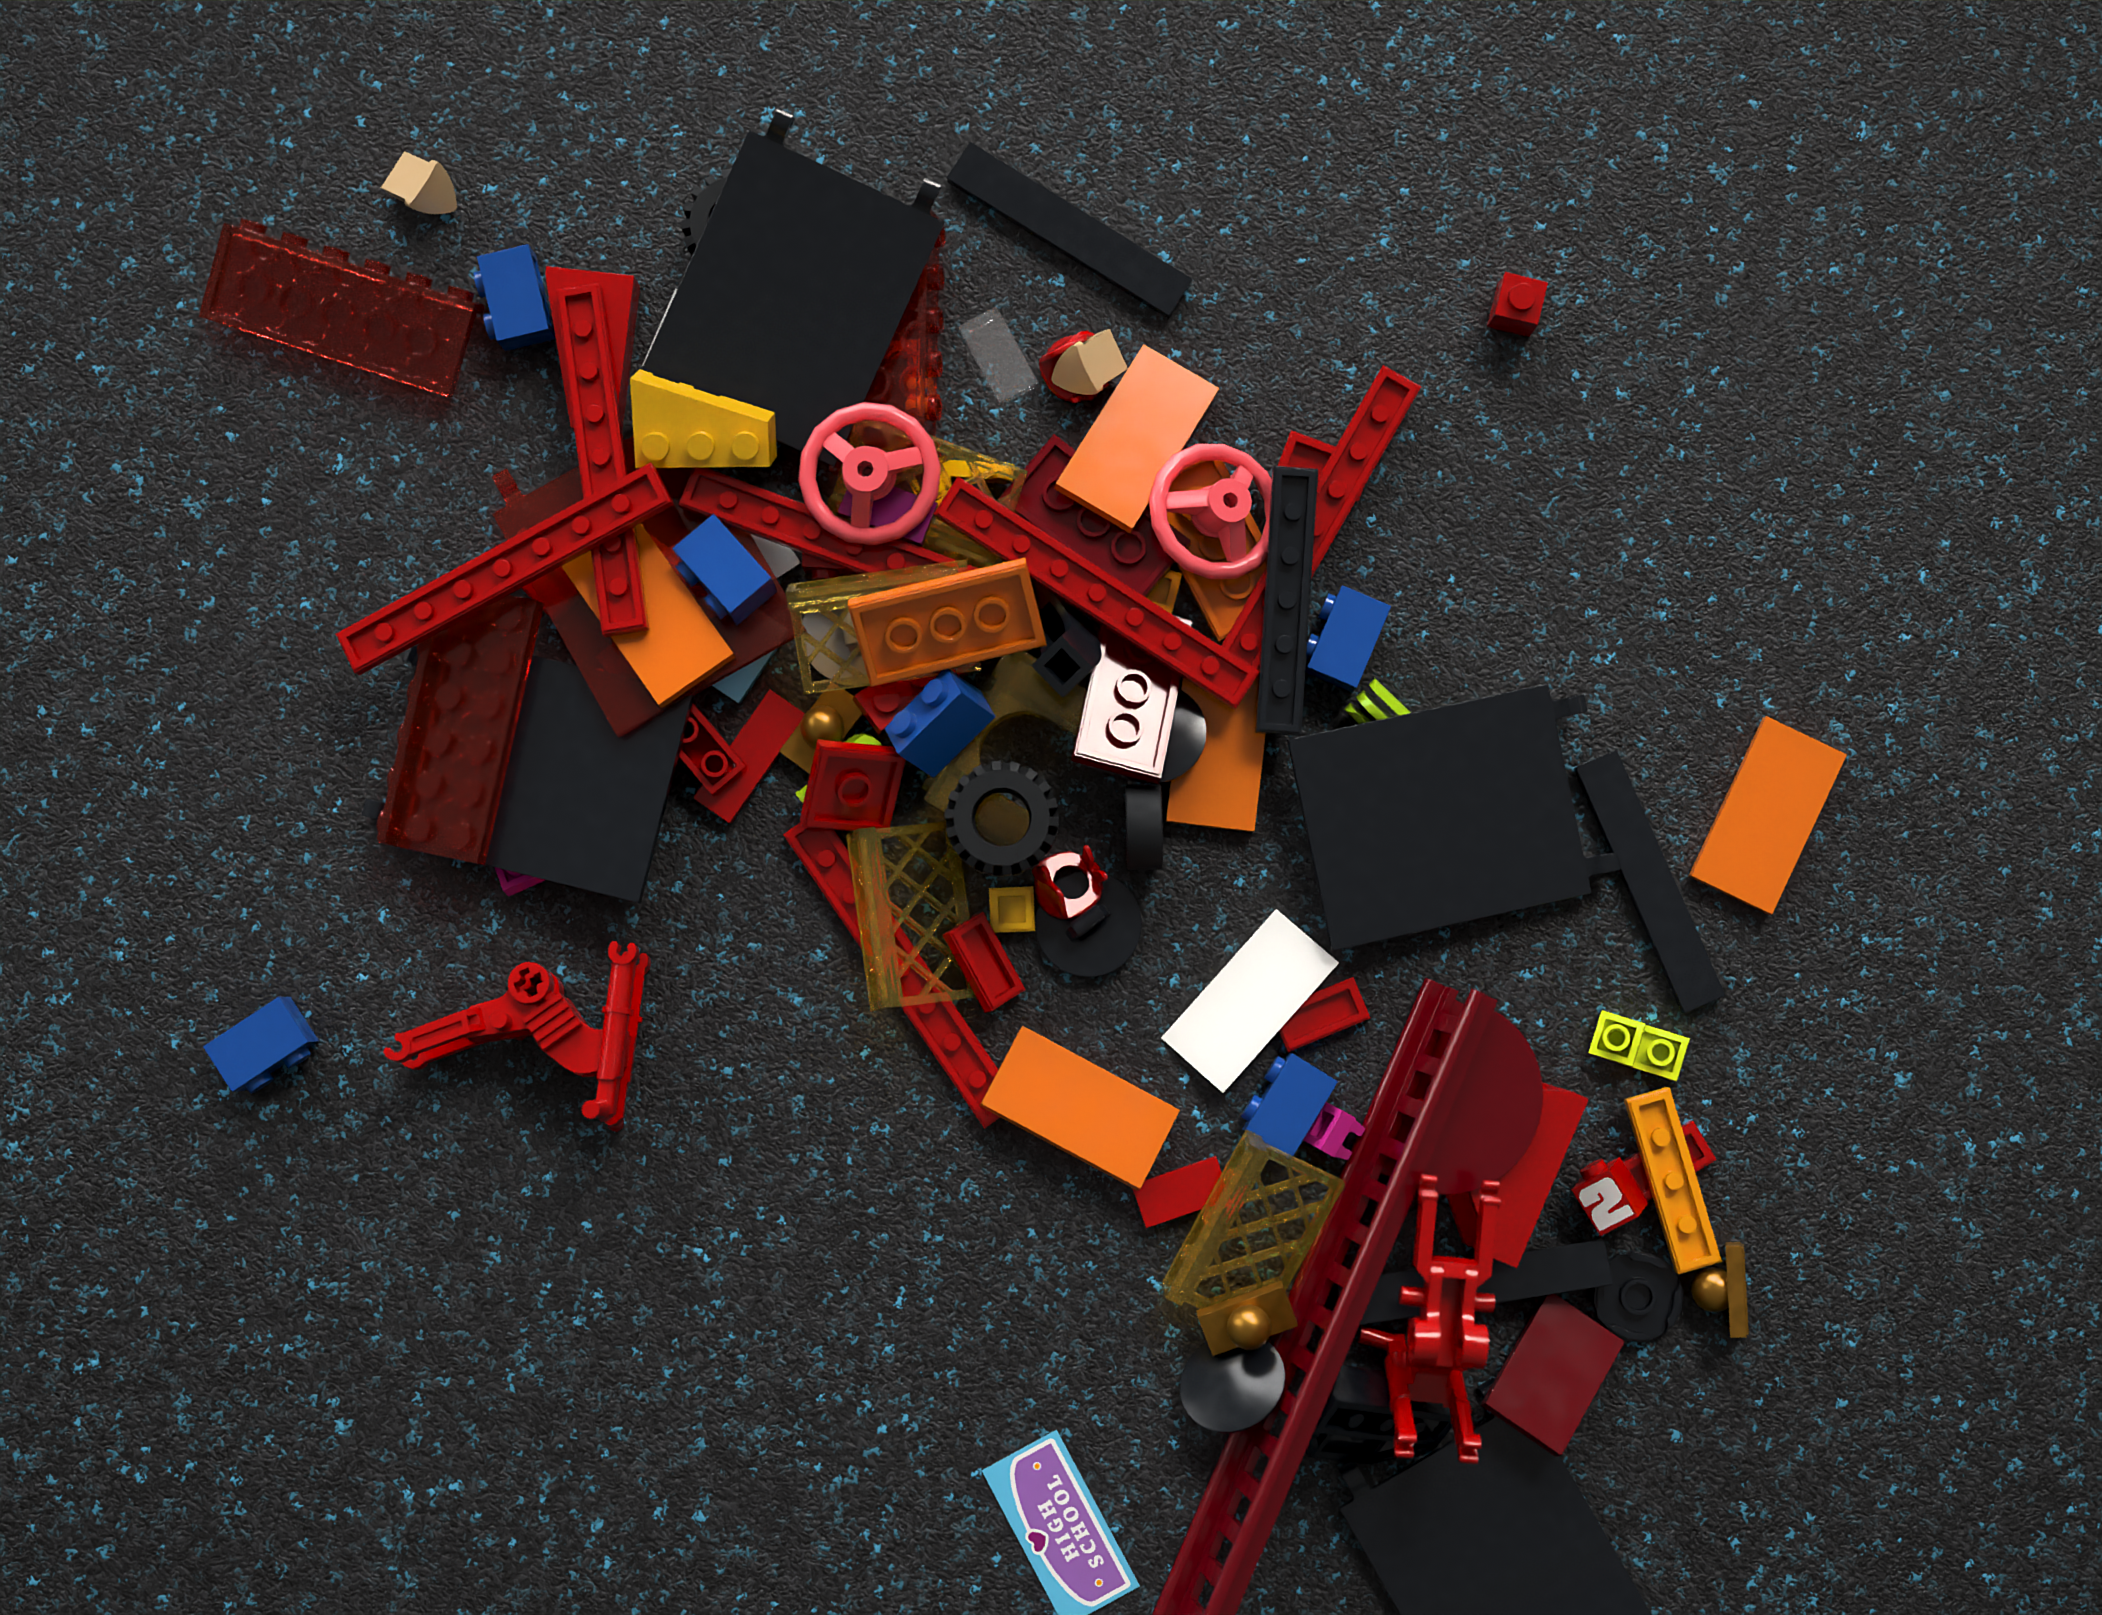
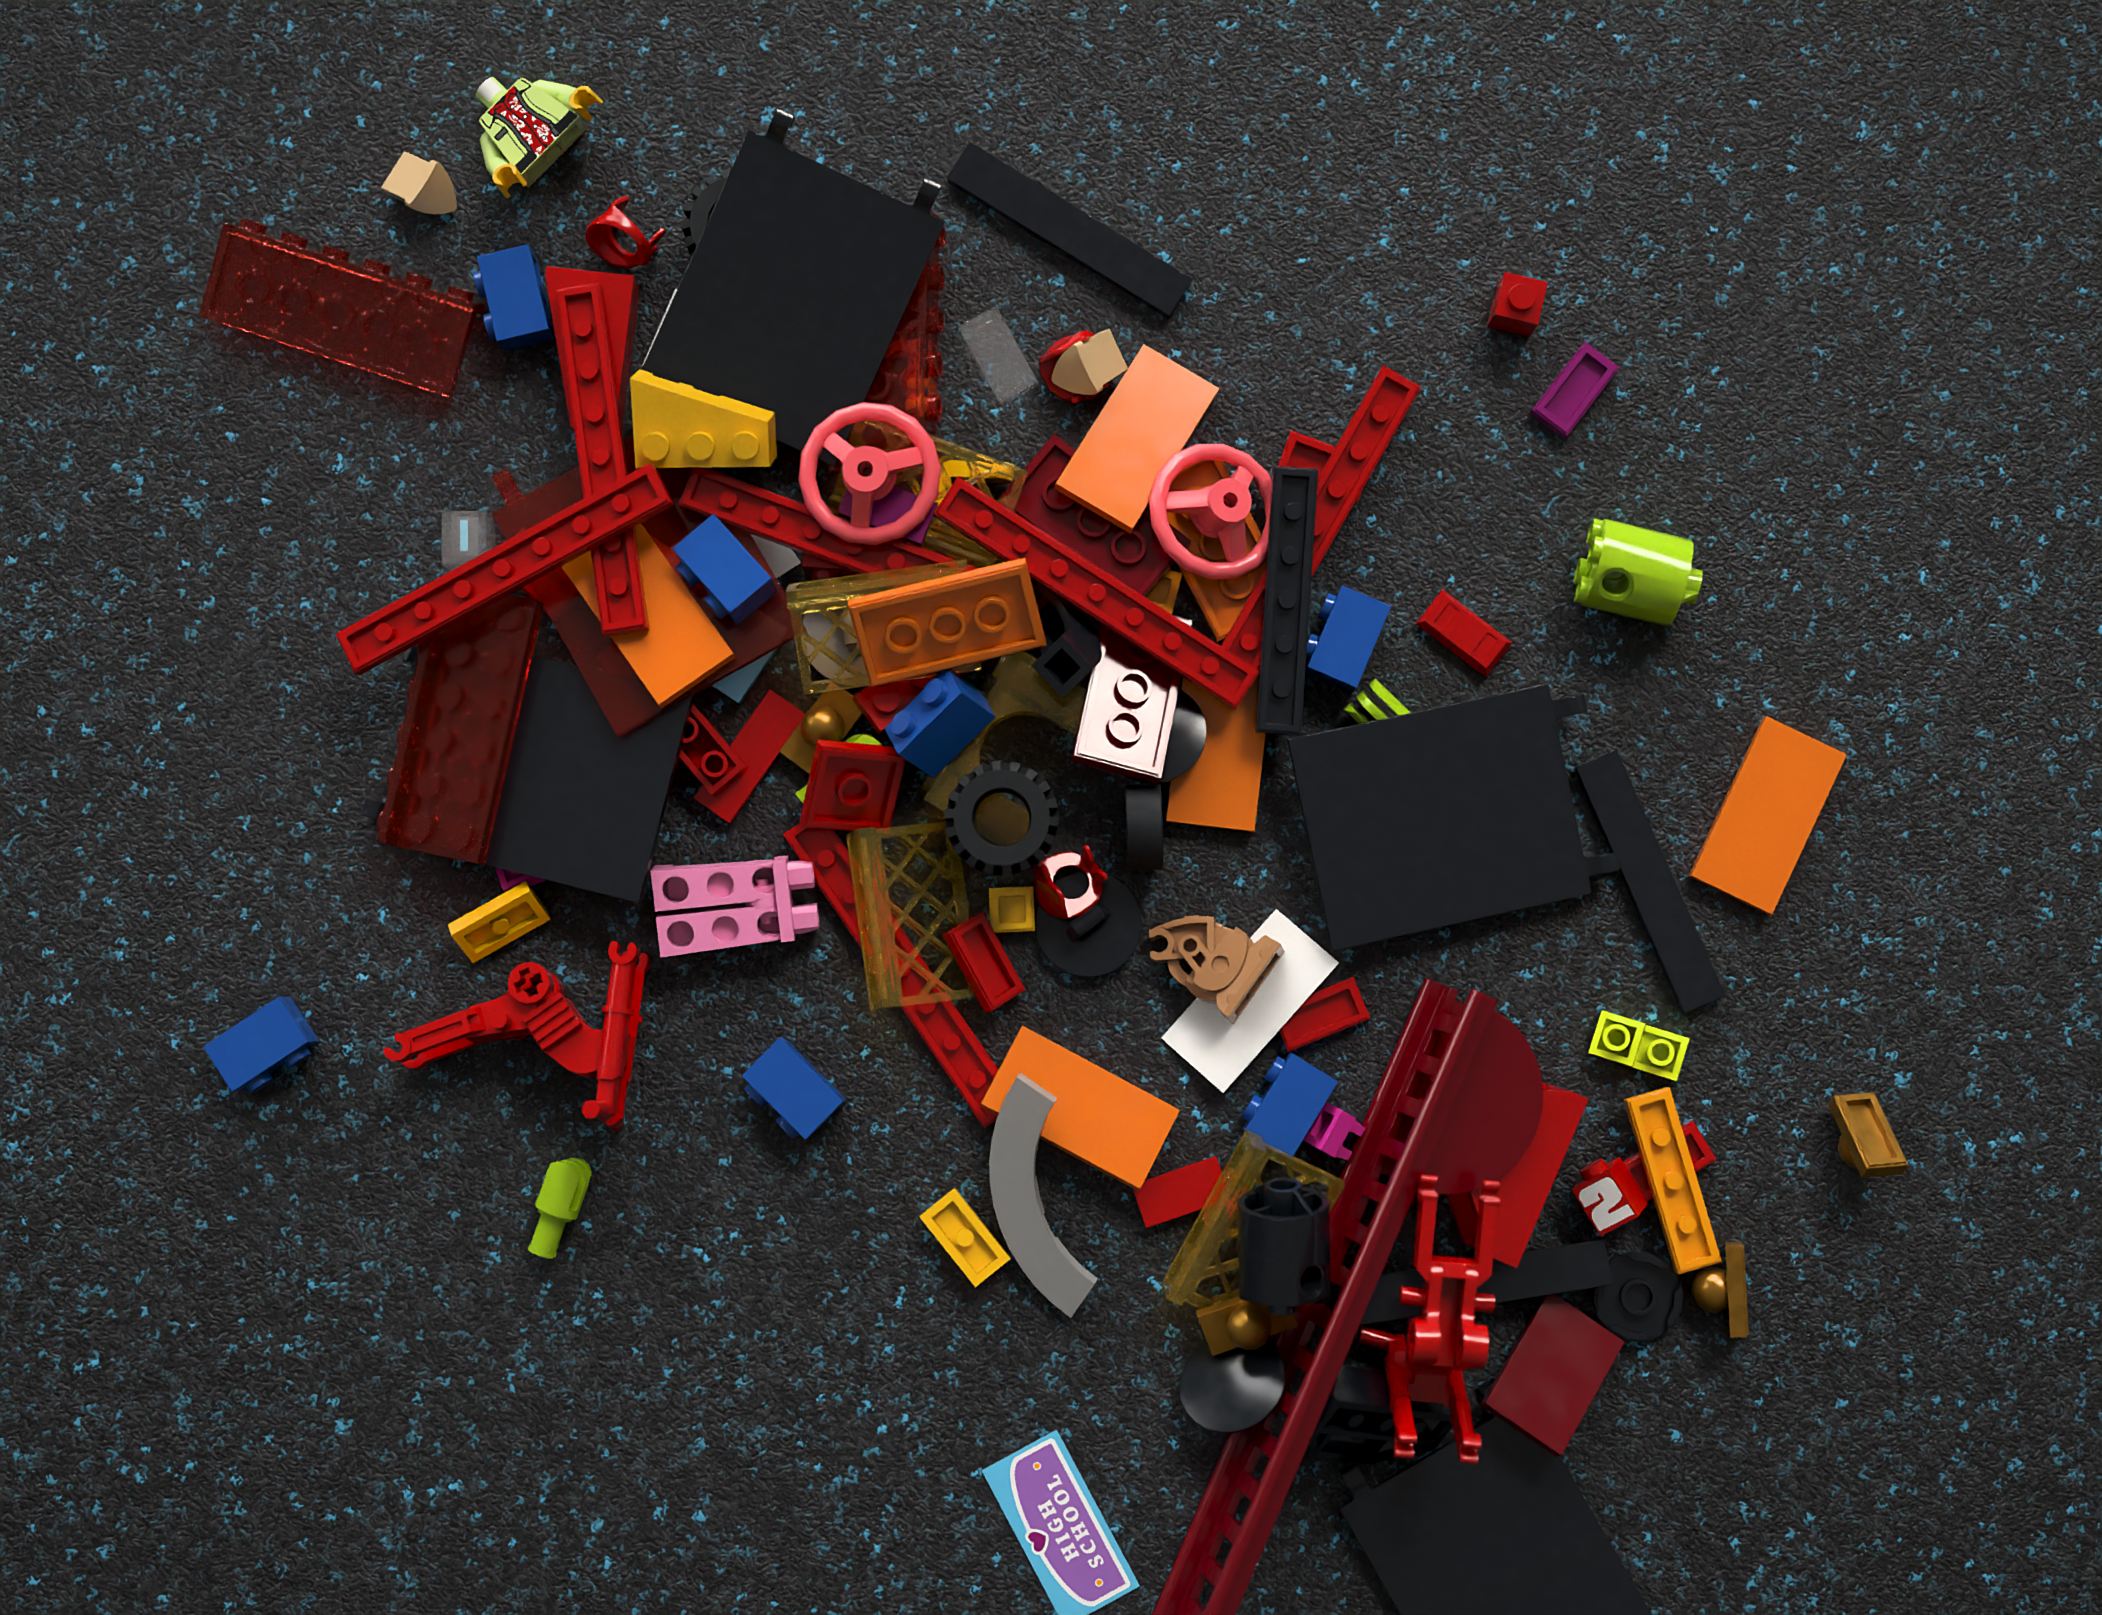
(466, 536): none -> clear brick
(499, 922): none -> yellow plate
(529, 127): none -> torso
(559, 1203): none -> lime arm
(604, 245): none -> red piece
(764, 917): none -> bright pink hips
(792, 1089): none -> blue brick
(965, 1237): none -> yellow plate
(1019, 1203): none -> light grey tile
(1223, 960): none -> medium nougat piece
(1284, 1246): none -> black cylinder
(1464, 633): none -> red tile
(1574, 390): none -> magenta tile
(1636, 572): none -> lime cylinder
(1866, 1136): none -> pearl gold tile

